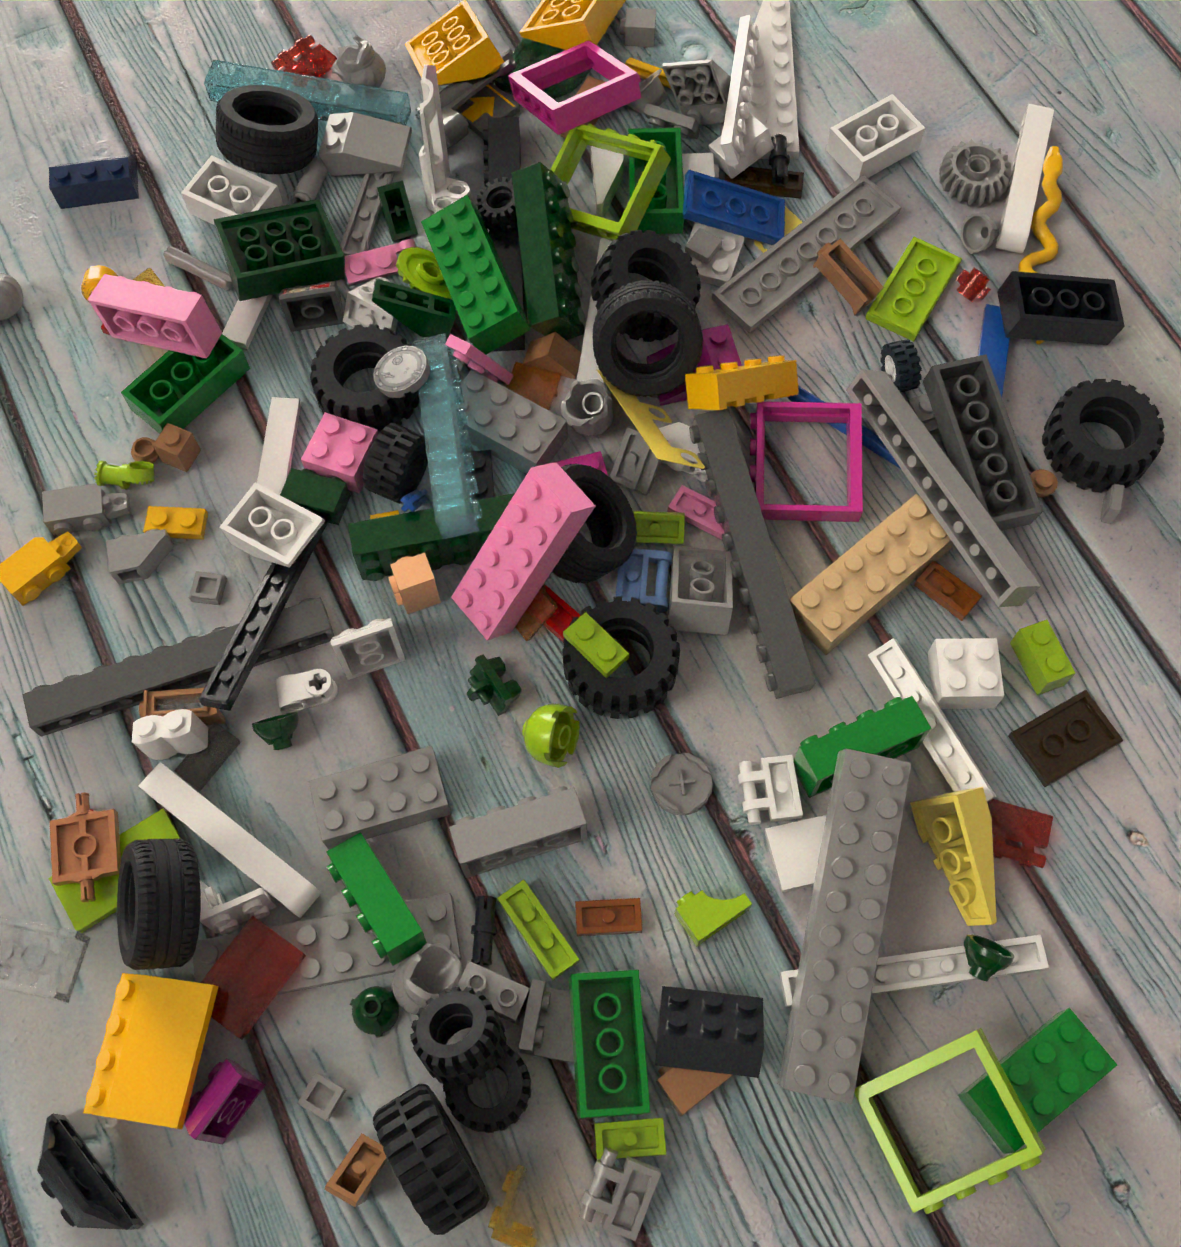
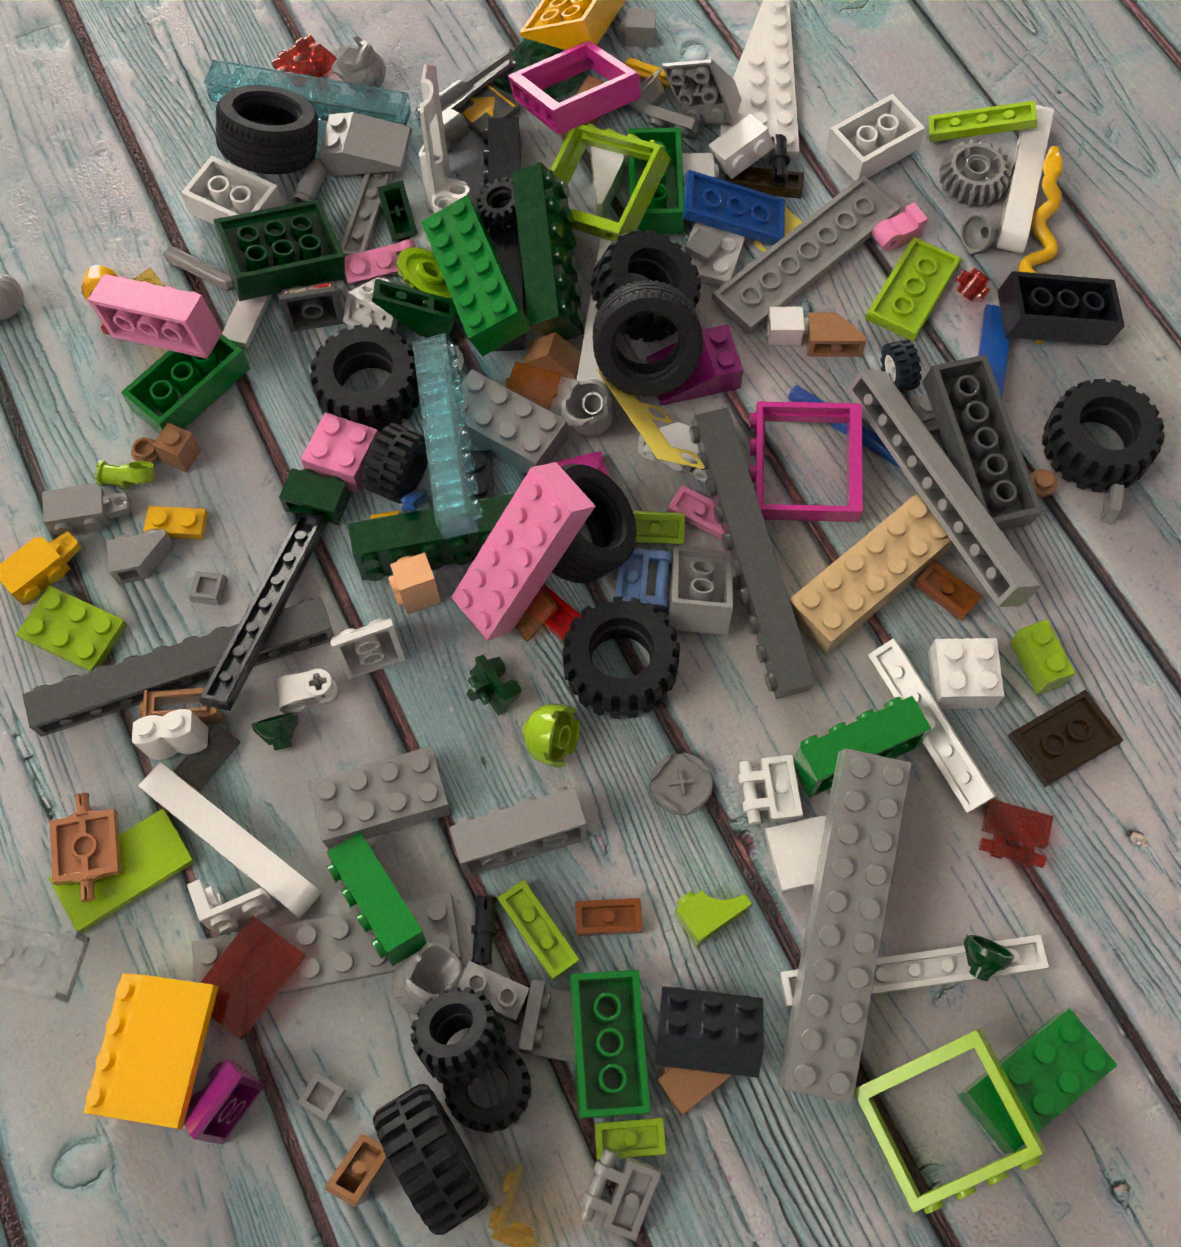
(71, 629): none -> lime plate
(80, 1181): black wedge -> none
(94, 181): dark blue slope -> none
(158, 903): black tyre -> none
(270, 526): white slope -> none
(279, 443): white tile -> none
(383, 1018): dark green piece -> none
(401, 371): tile -> none
(456, 47): yellow slope -> none
(478, 360): bright pink plate -> none
(596, 645): lime plate -> none
(635, 462): light grey plate -> none
(739, 91): white plate -> none
(741, 384): yellow wedge -> none
(786, 326): none -> white brick
(833, 337): none -> medium nougat slope
(848, 275): medium nougat window -> none
(900, 229): none -> bright pink leg
(961, 838): light yellow wedge -> none
(983, 121): none -> lime plate

